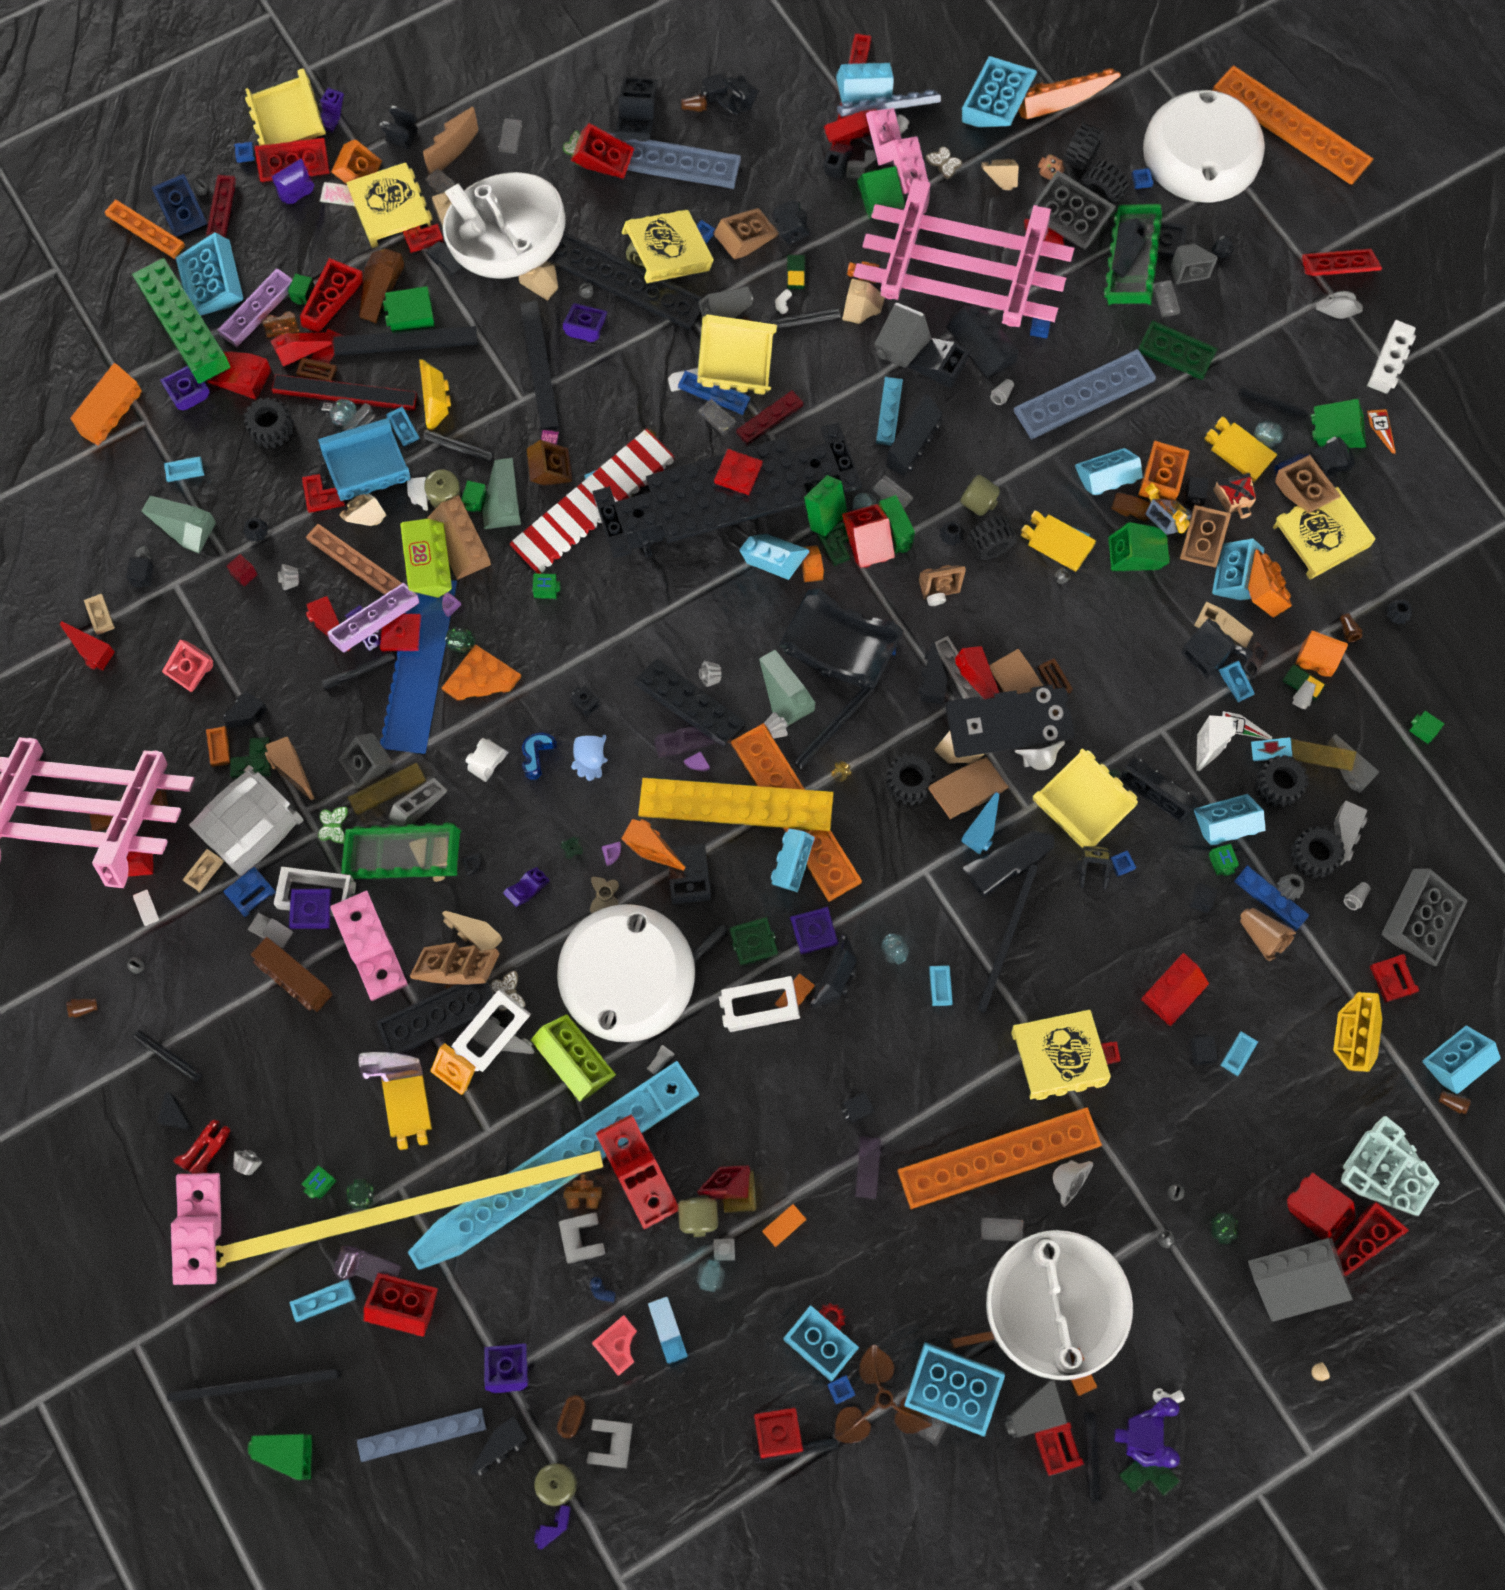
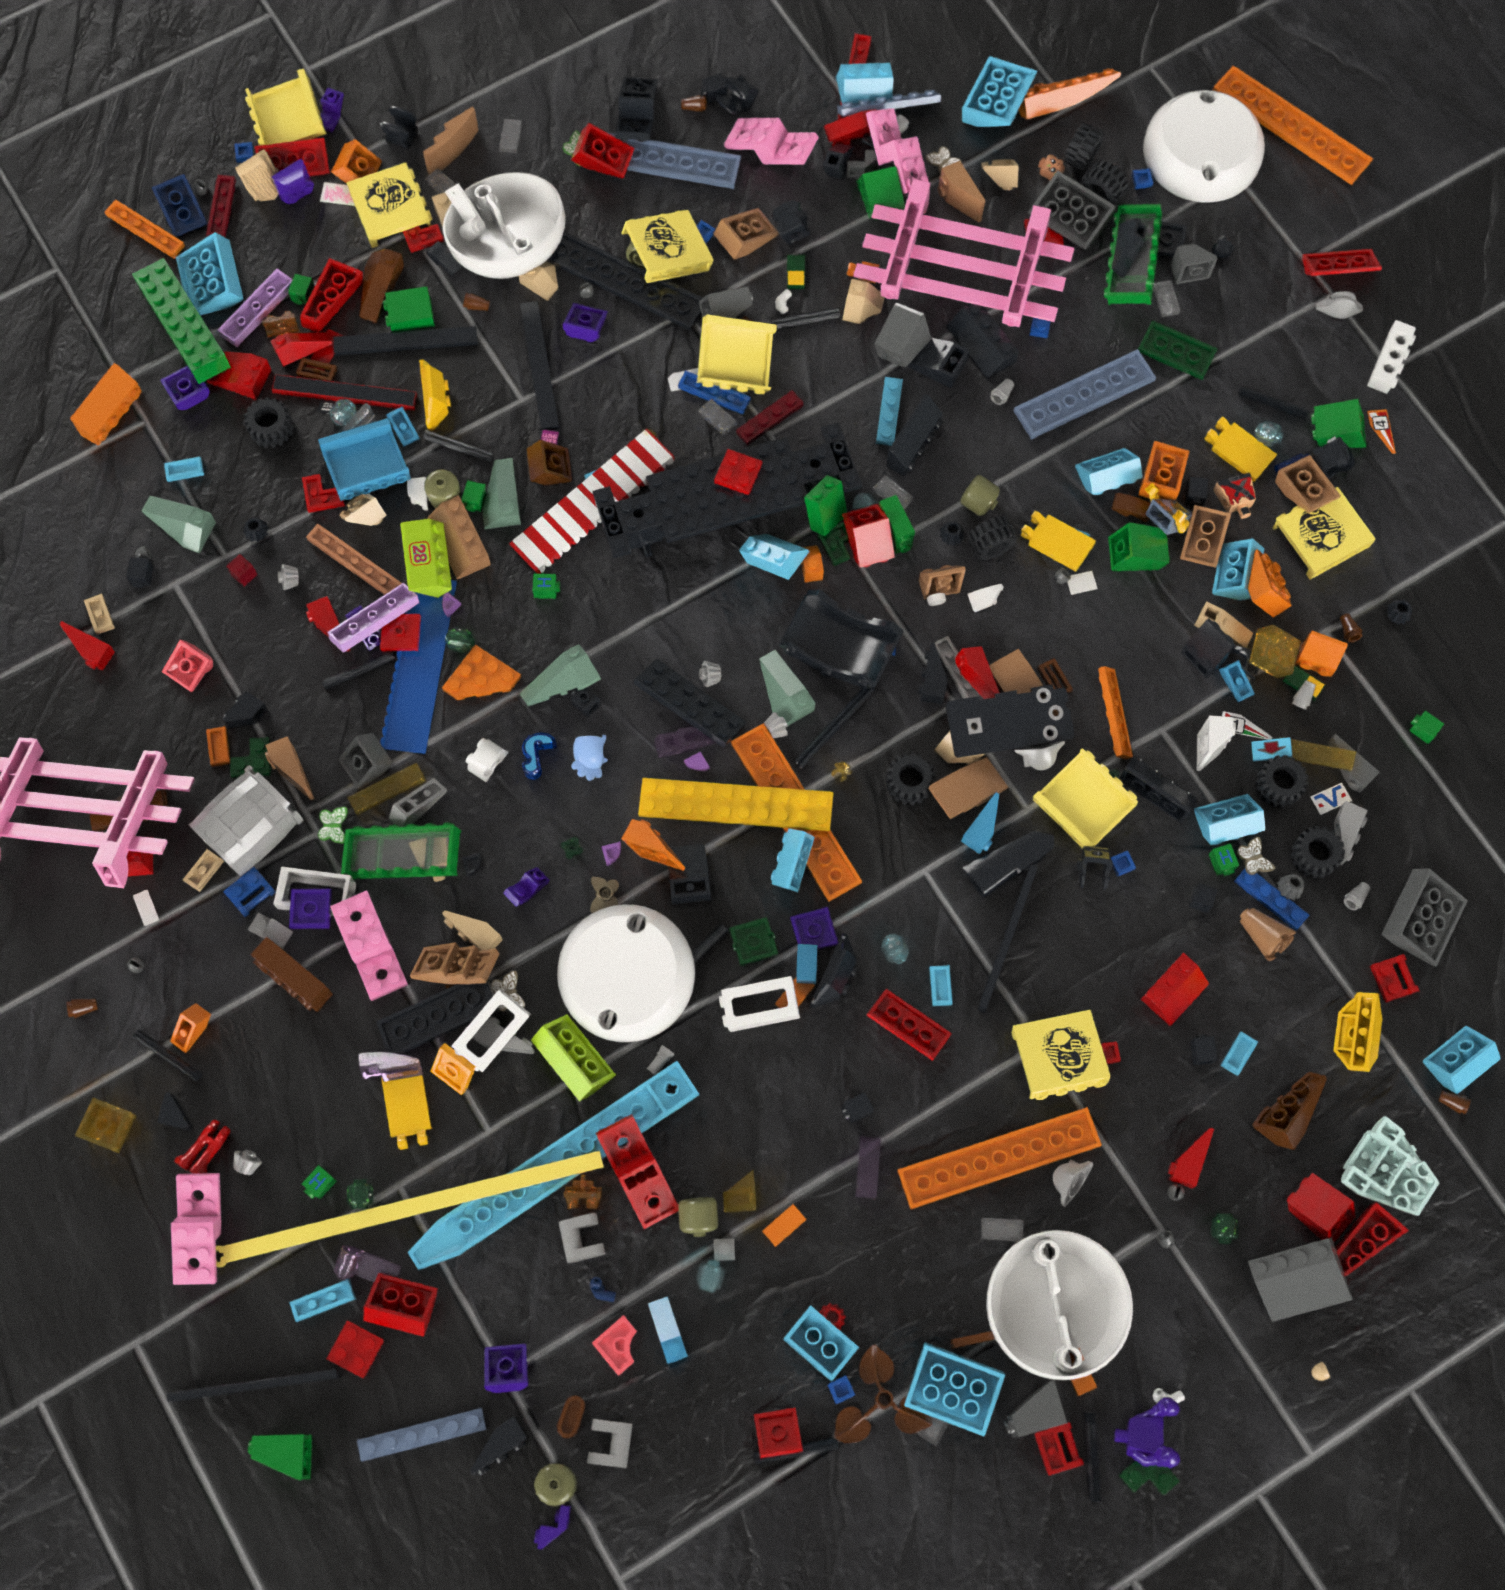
(105, 1125): none -> clear yellow brick
(189, 1027): none -> orange slope
(257, 176): none -> tan piece
(355, 1349): none -> red plate
(475, 302): none -> reddish brown cone
(567, 672): none -> sand green wedge
(727, 1183): dark red slope -> none
(771, 141): none -> bright pink bracket
(806, 964): none -> dark azure slope
(909, 1024): none -> red slope
(960, 191): none -> medium nougat slope
(984, 597): none -> white slope
(1082, 583): none -> white sticker
(1115, 712): none -> orange plate
(1189, 1165): none -> red slope
(1253, 858): none -> dark tan animal
(1275, 651): none -> clear yellow brick
(1290, 1115): none -> reddish brown wedge
(1330, 798): none -> white sticker

